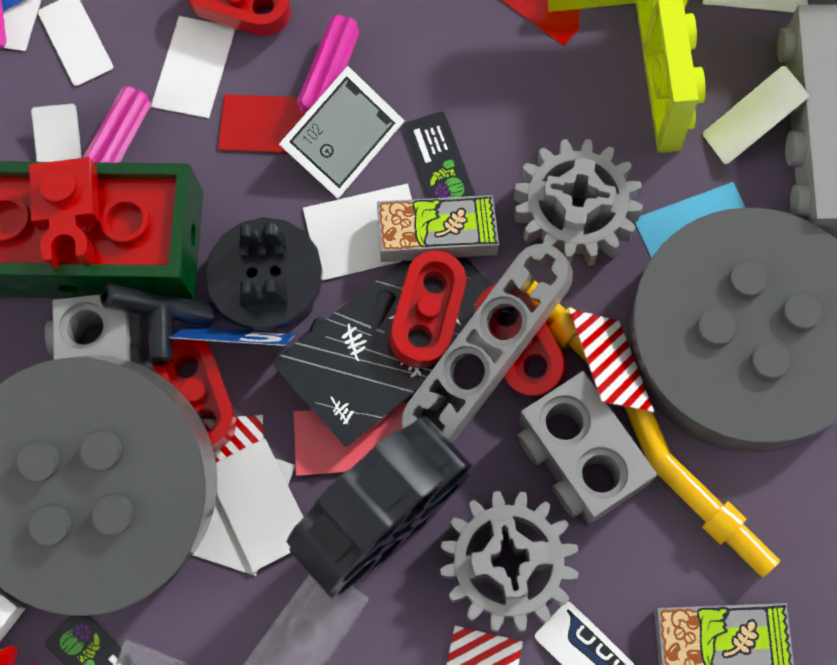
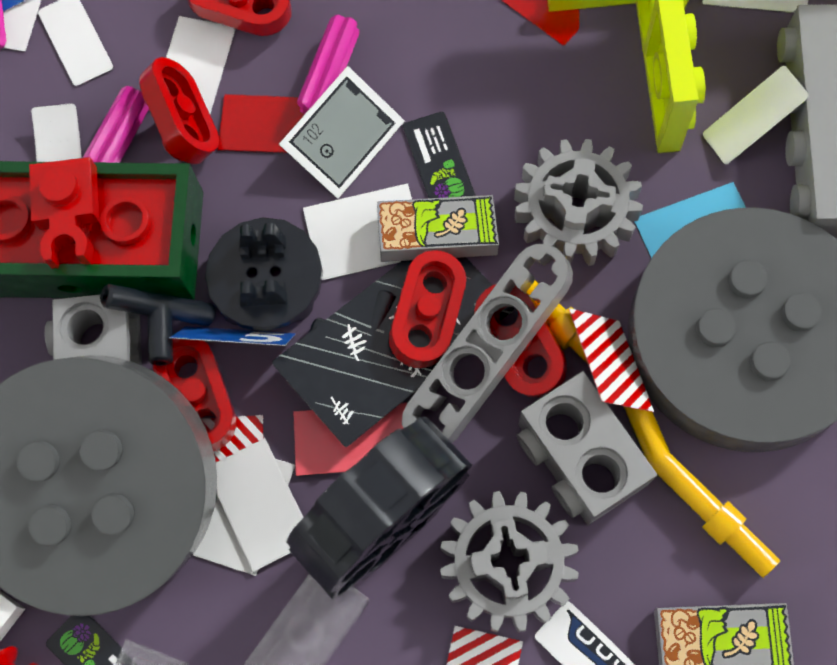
(178, 111): none -> red plate

